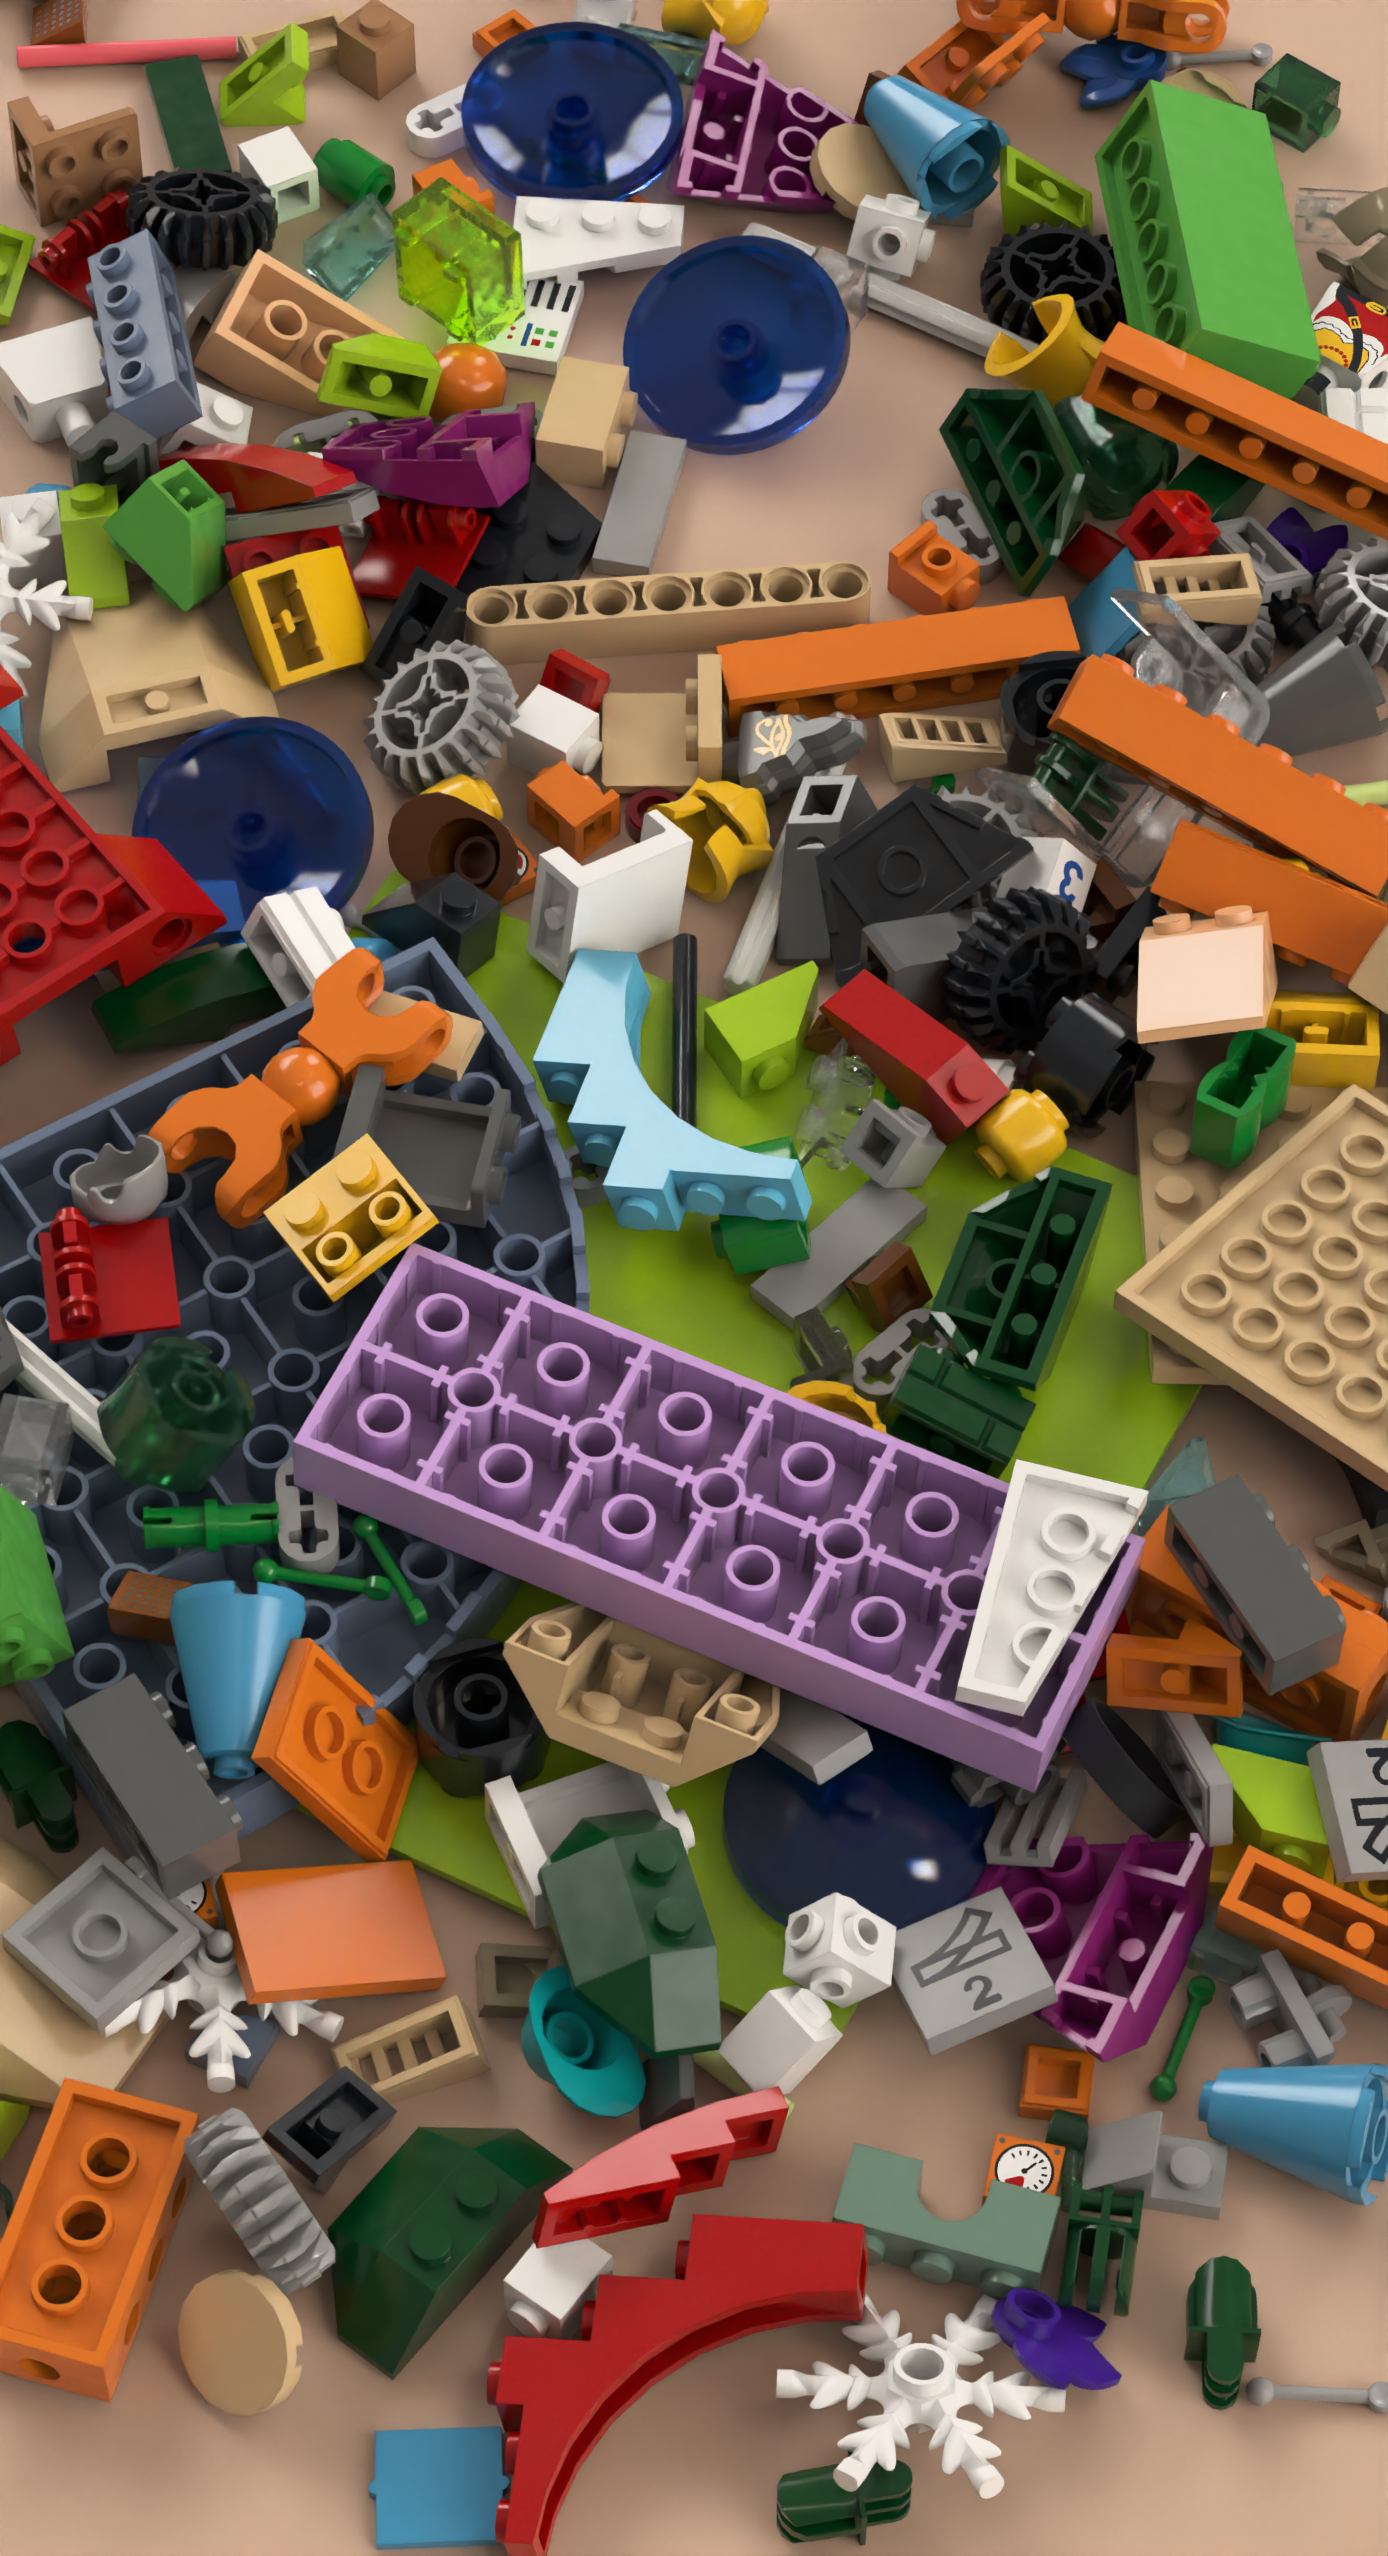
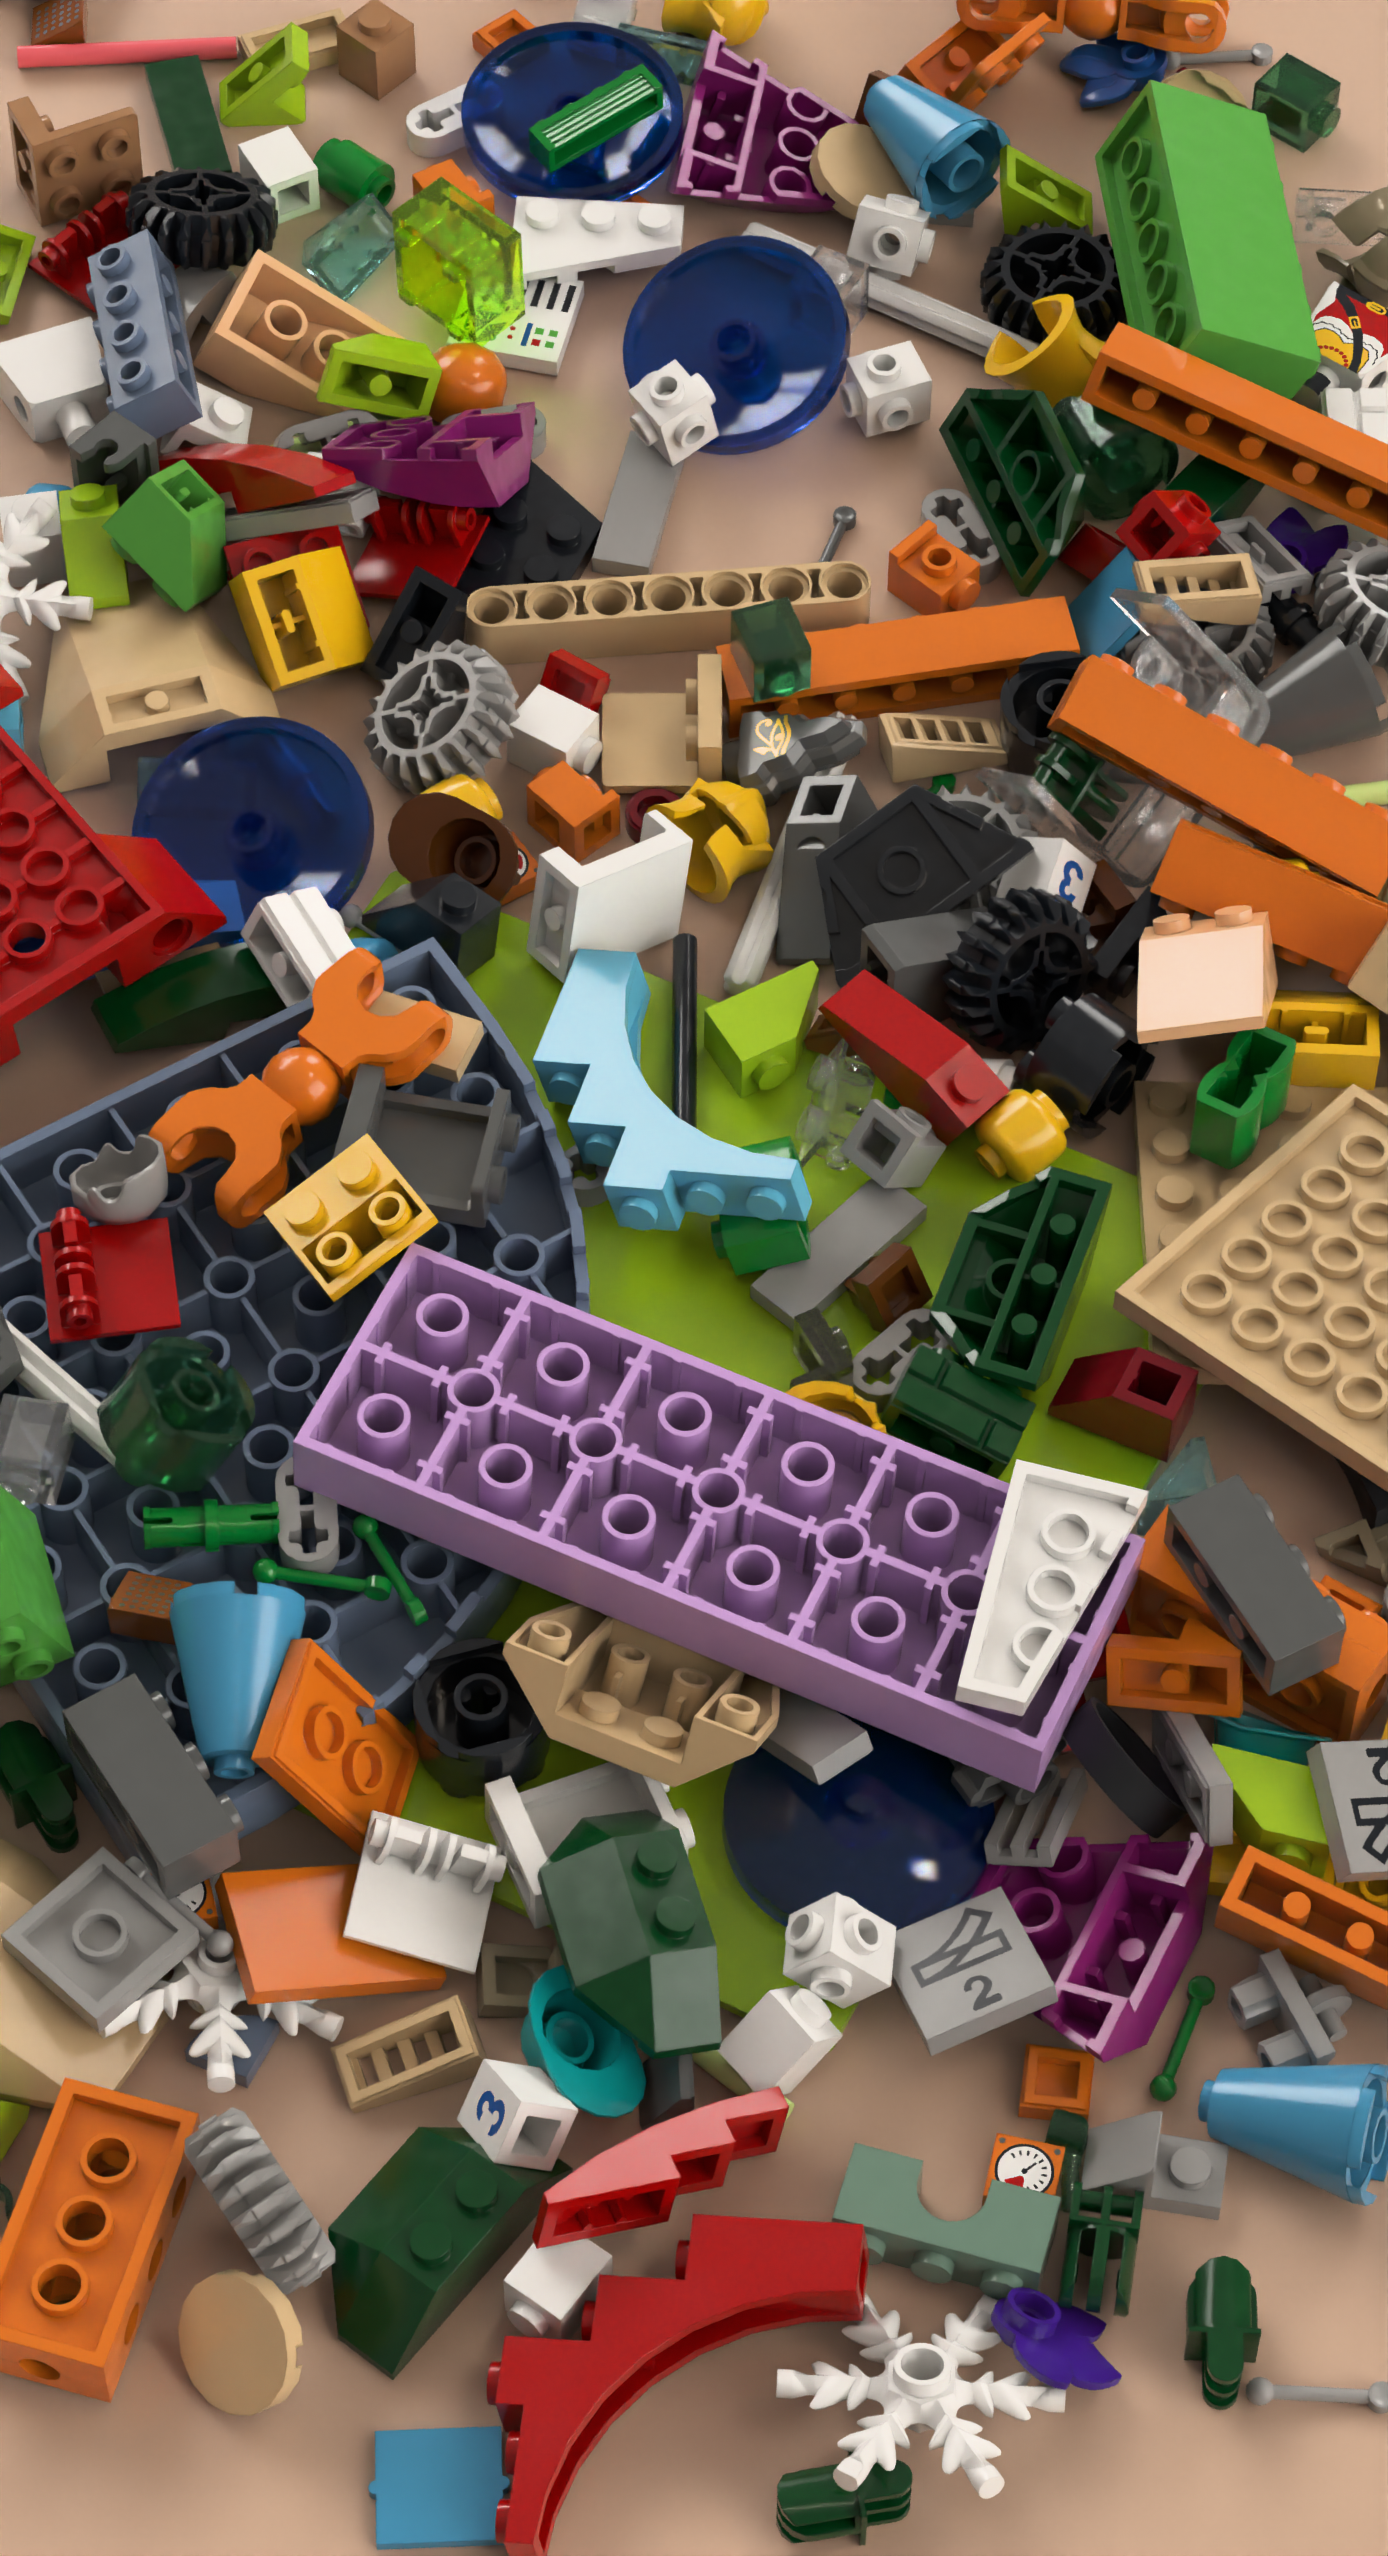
(329, 2128): black slope -> none
(423, 1892): none -> white hinge
(517, 2115): none -> white brick
(584, 422): tan brick -> none
(595, 118): none -> green piece
(673, 412): none -> white brick
(770, 649): none -> clear green brick
(843, 520): none -> dark grey hinge
(886, 389): none -> white brick
(1129, 1399): none -> dark red slope
(1222, 1954): clear light blue slope -> none

